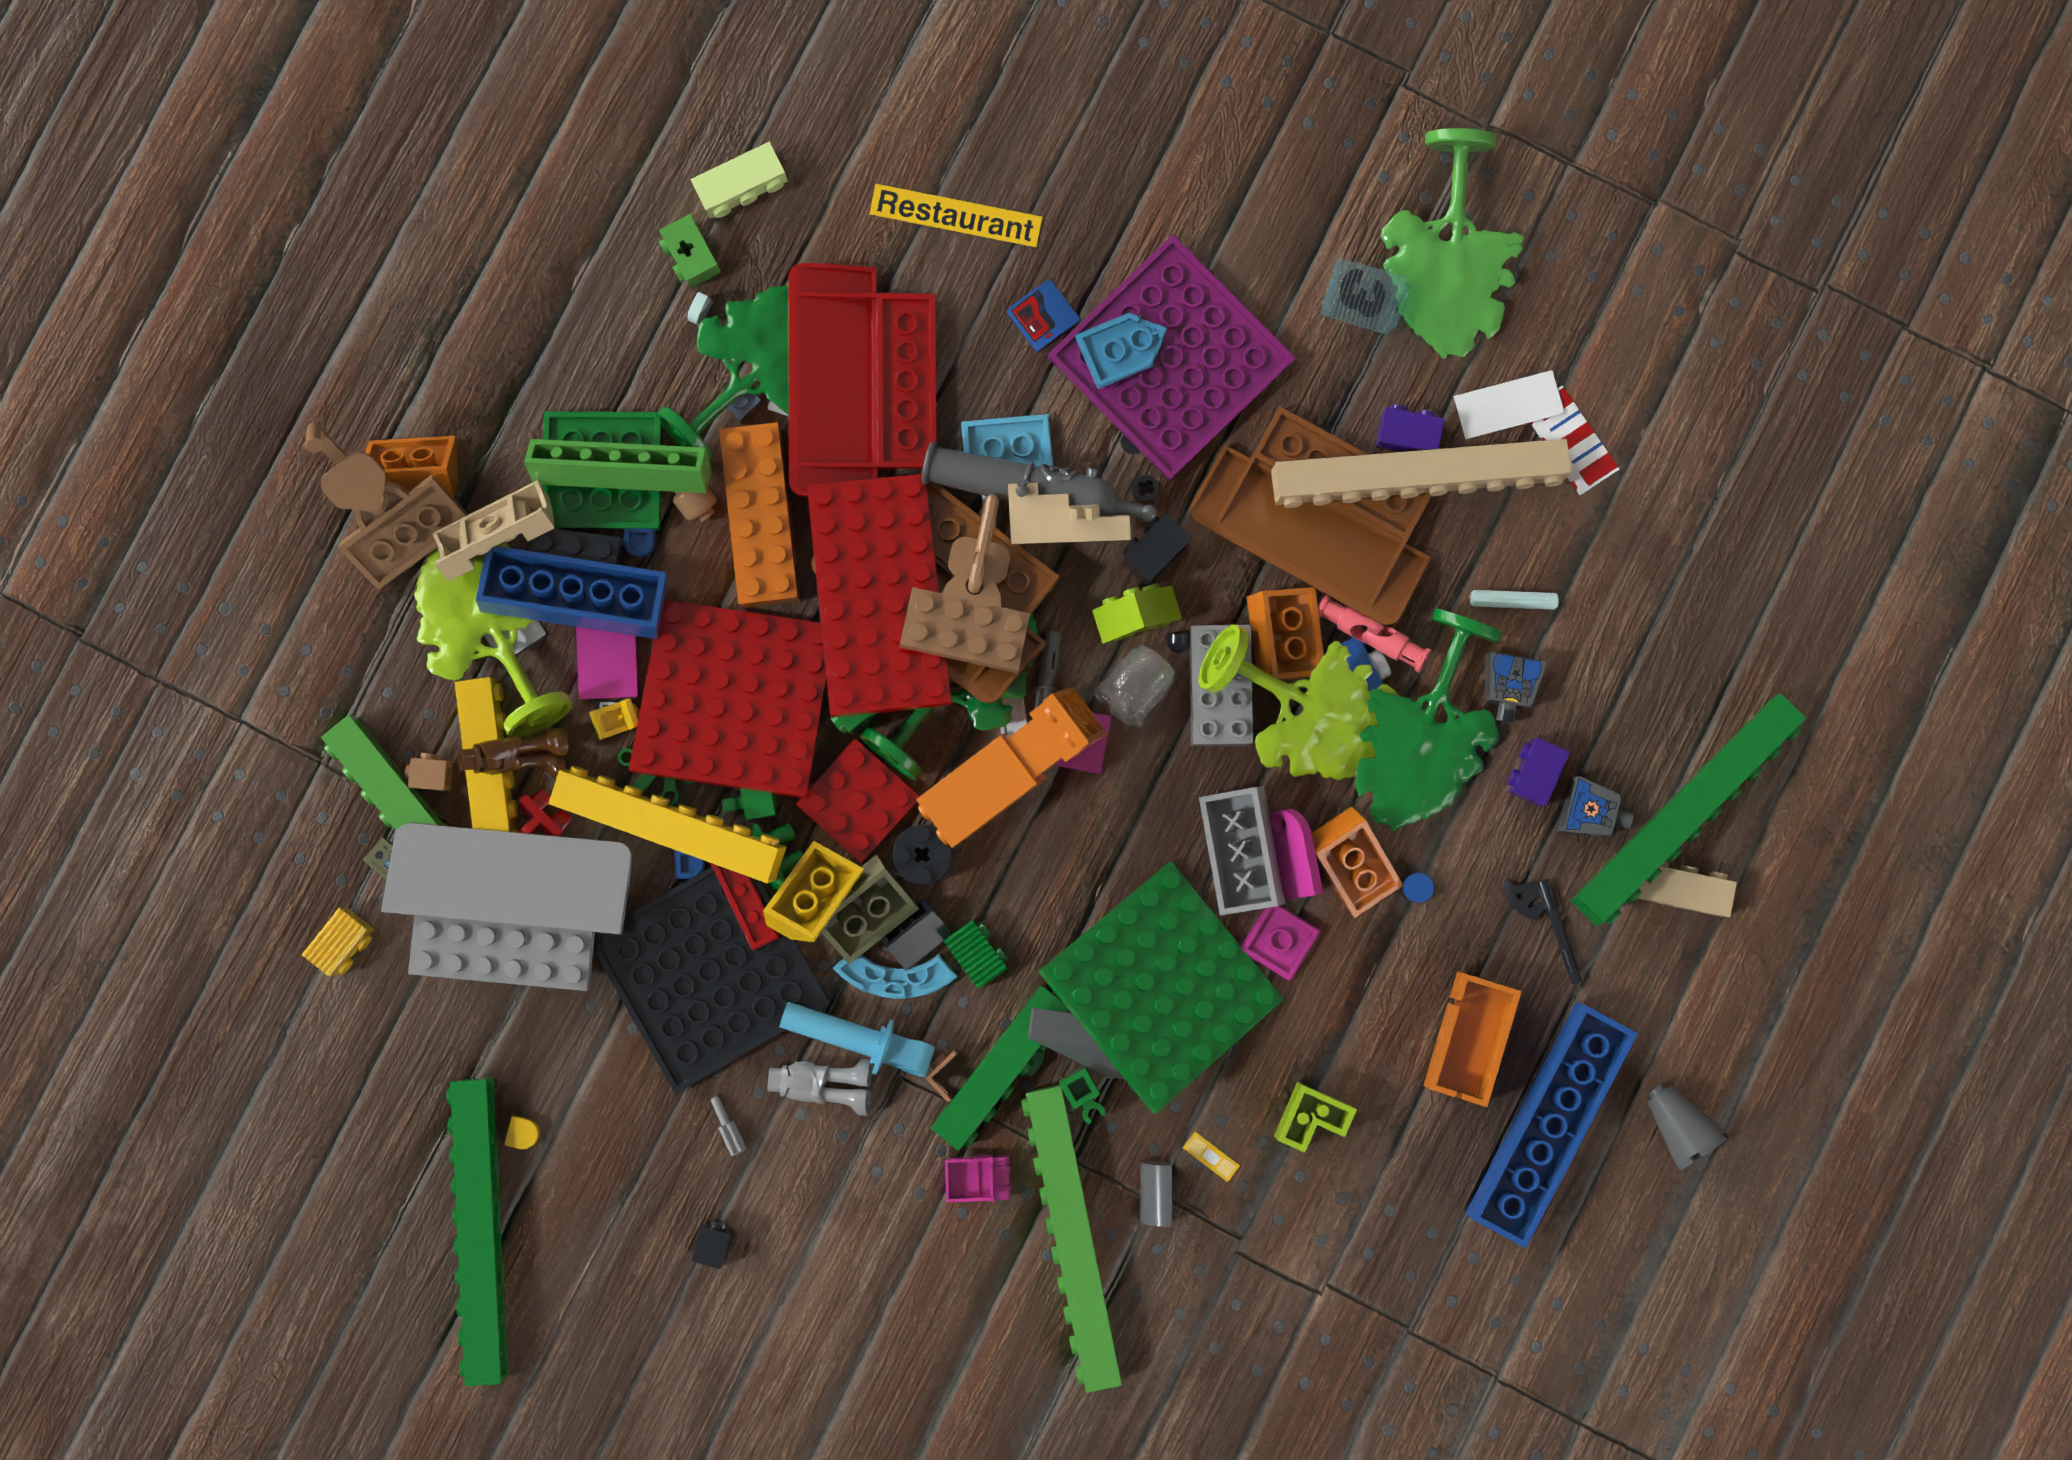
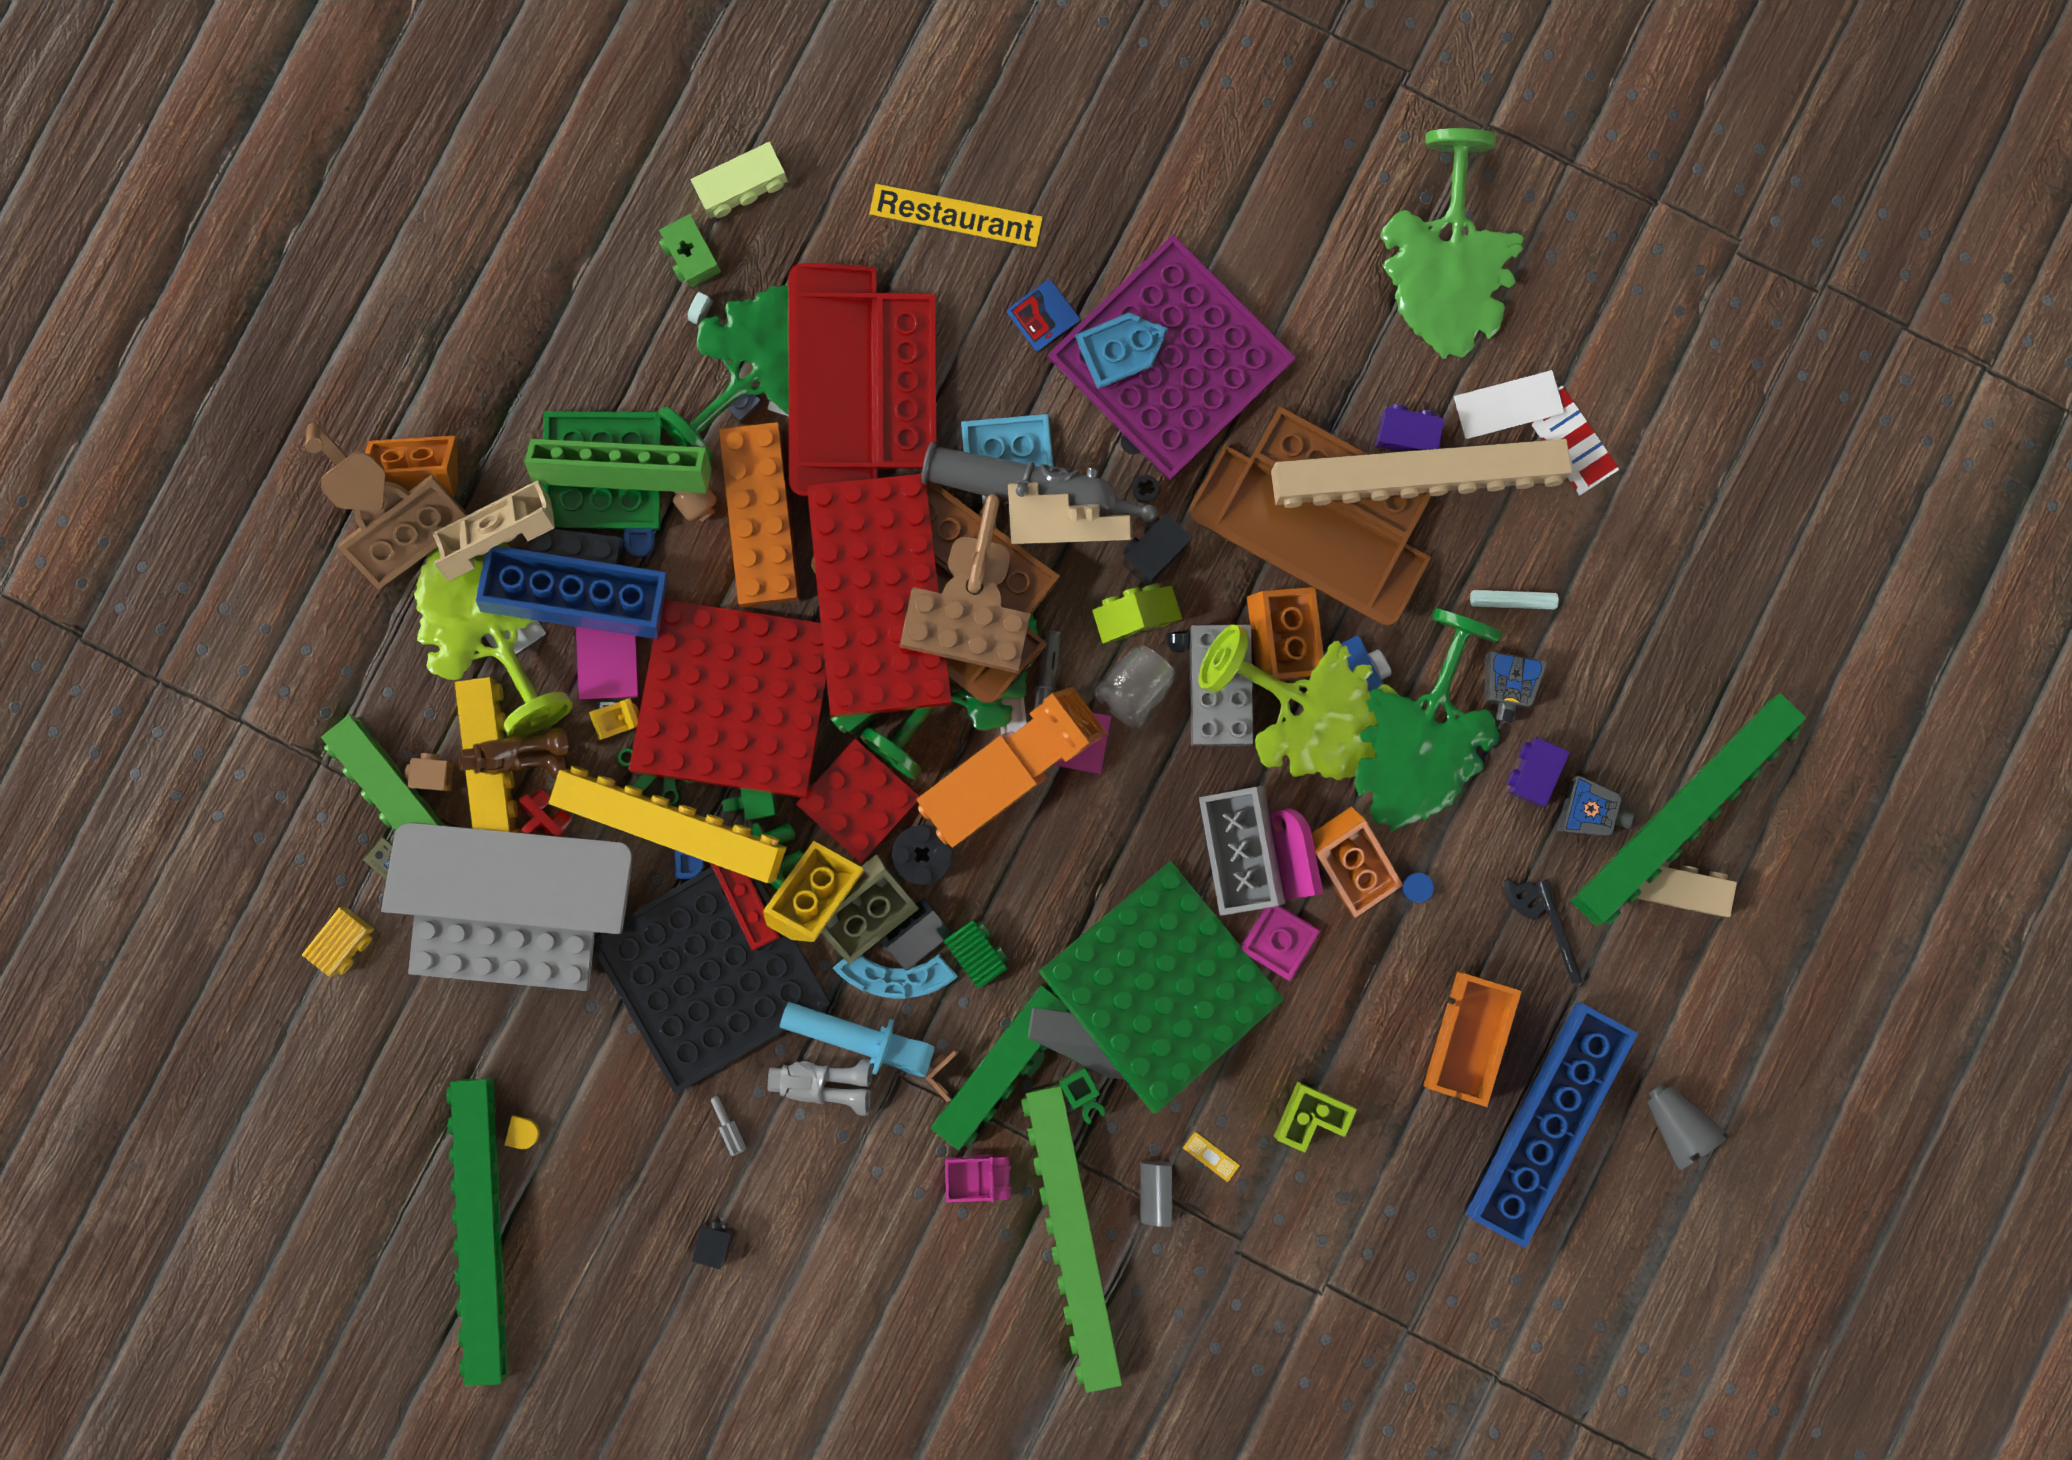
(1364, 296): clear light blue panel -> none
(1377, 635): coral piece -> none

